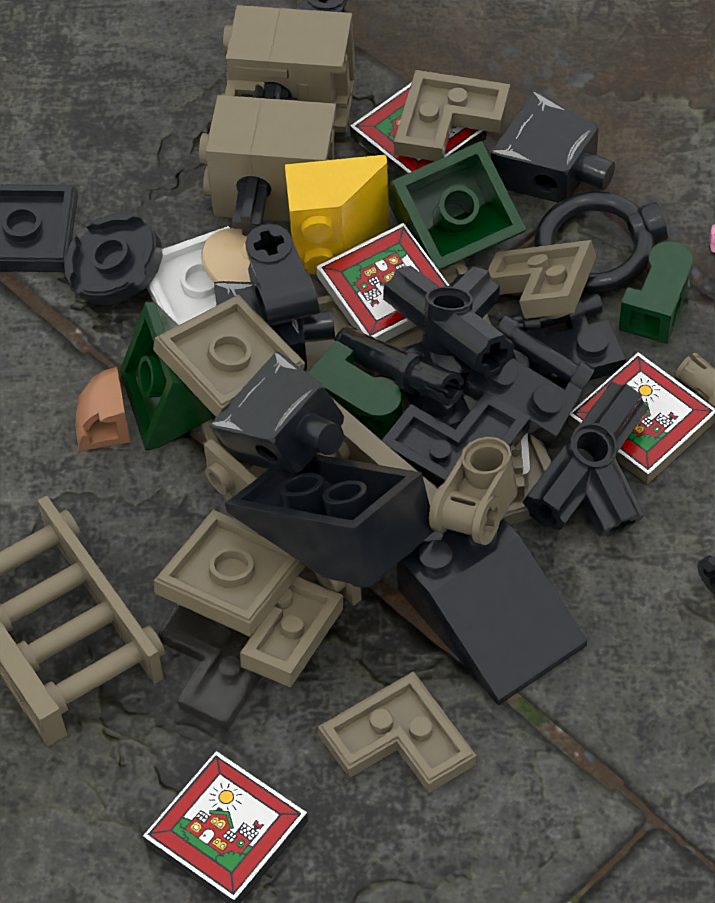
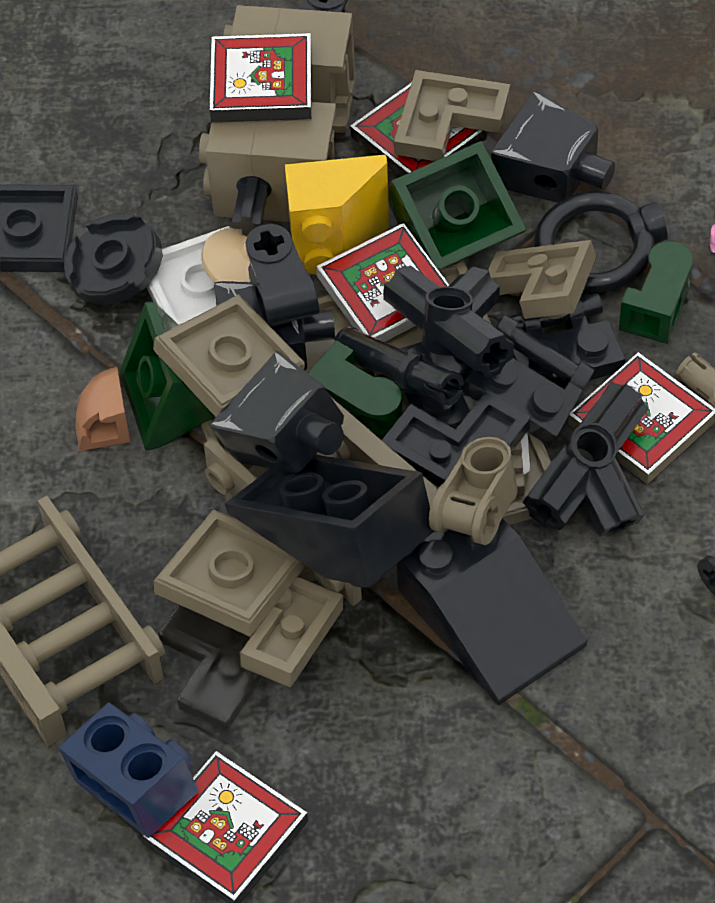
(130, 768): none -> dark blue brick
(261, 78): none -> tile
(400, 720): dark tan tile -> none

